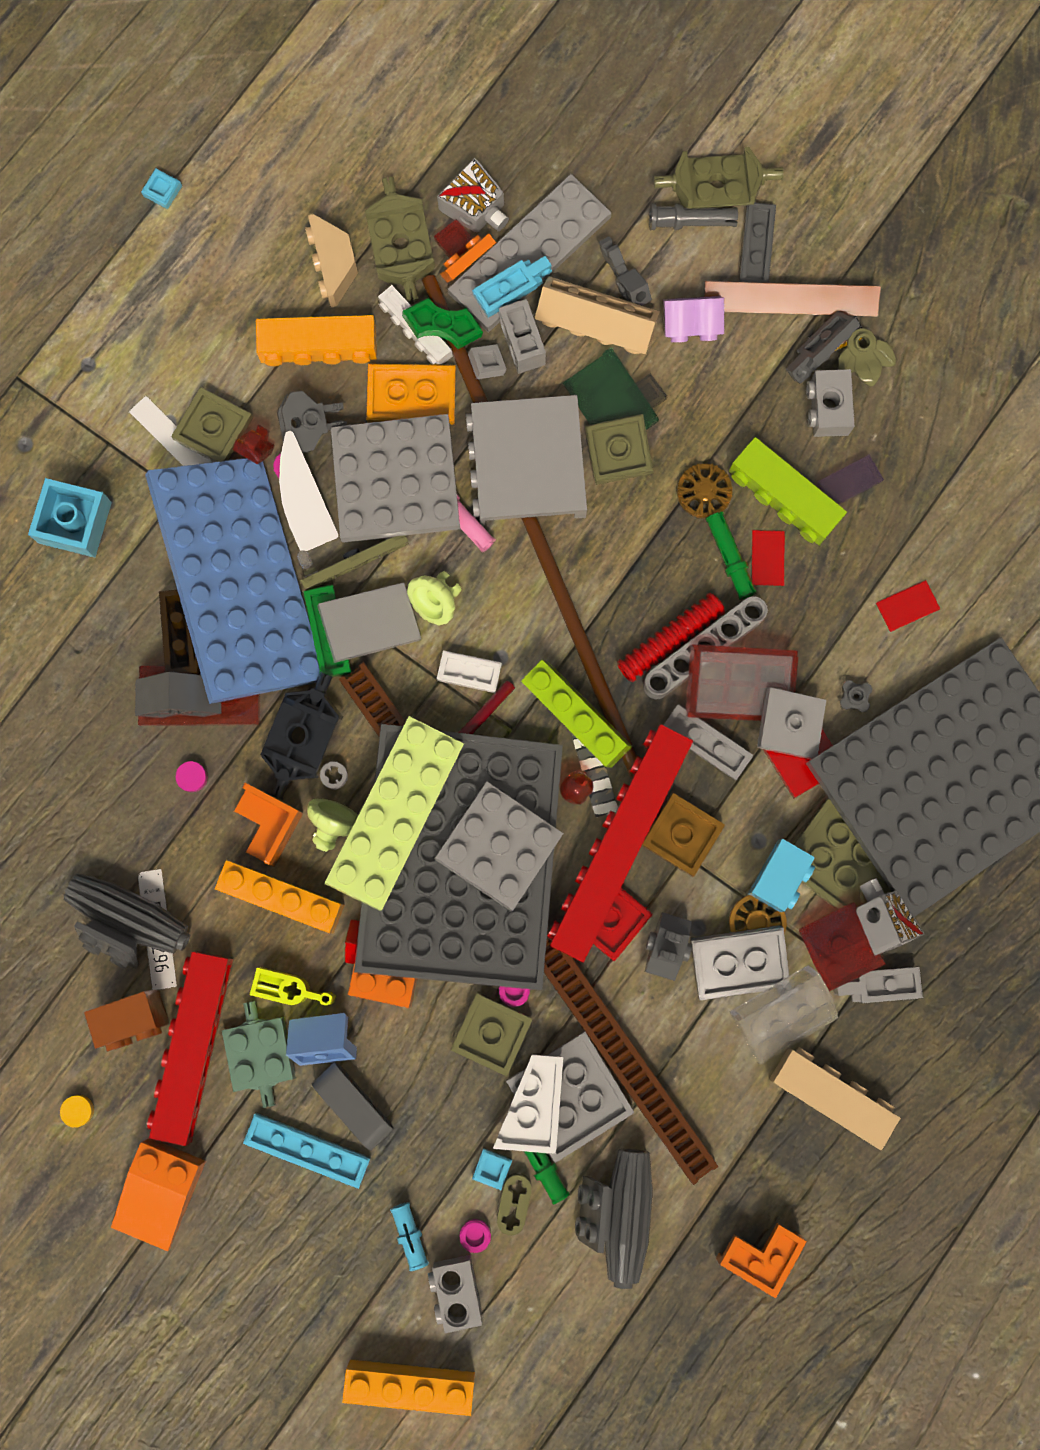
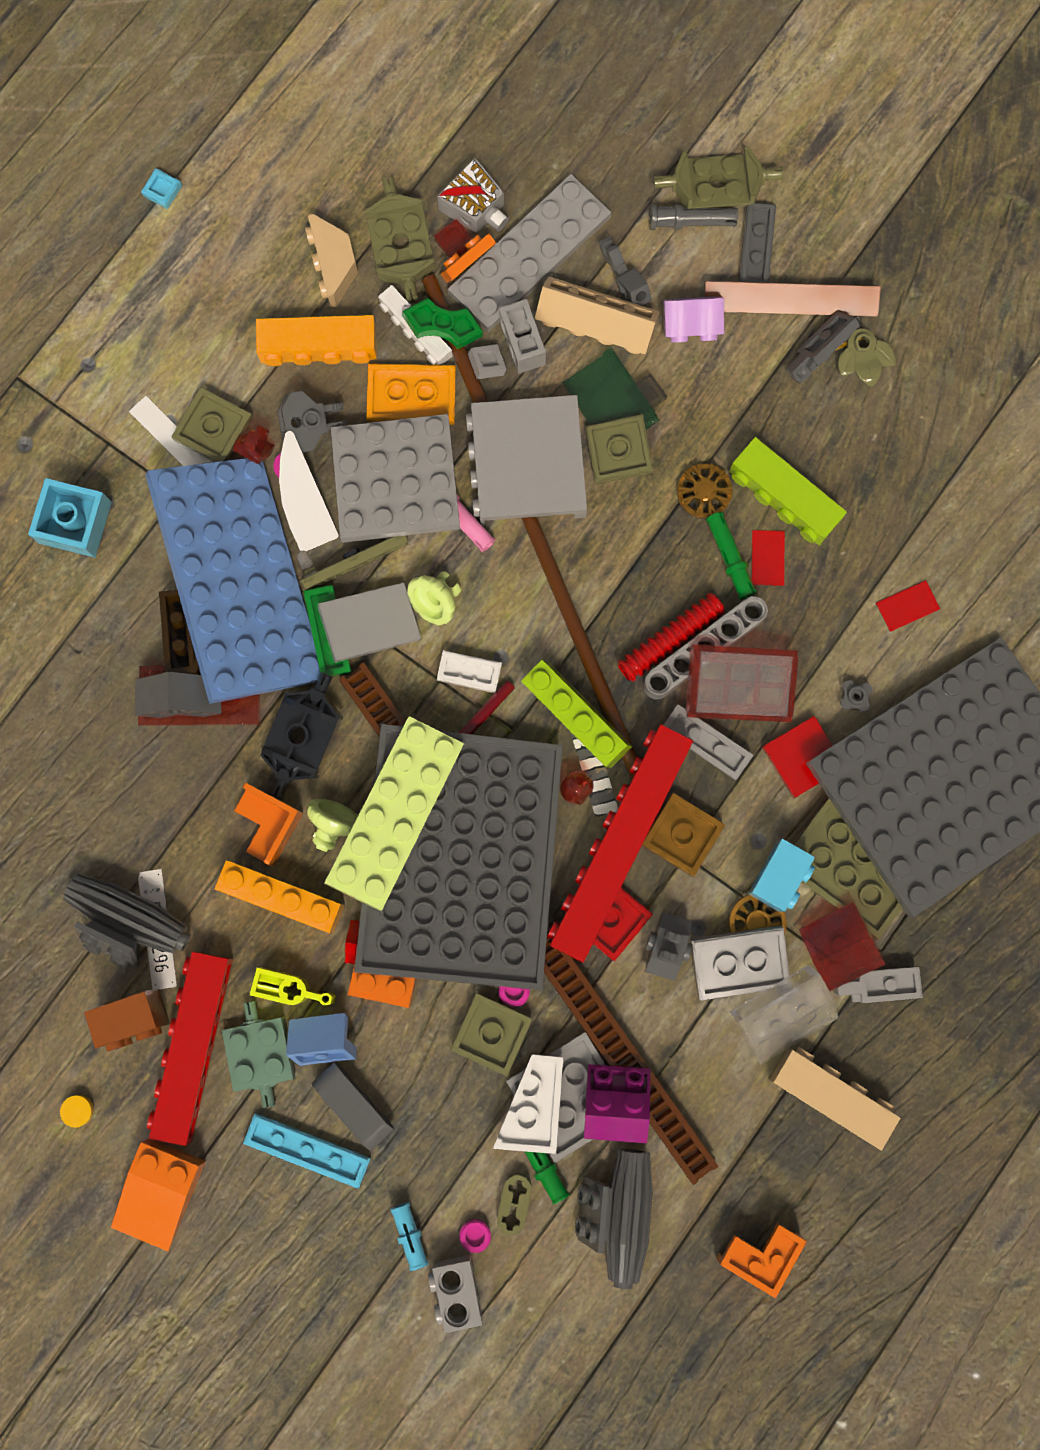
(191, 776): dark pink tile -> none
(326, 780): light grey bush -> none
(409, 1387): light orange brick -> none
(492, 1169): medium azure tile -> none
(498, 846): light grey plate -> none
(511, 285): medium azure hinge -> none
(617, 1103): none -> magenta slope
(791, 723): light grey plate -> none
(837, 387): light grey brick -> none
(851, 480): tile -> none
(886, 919): light grey torso -> none

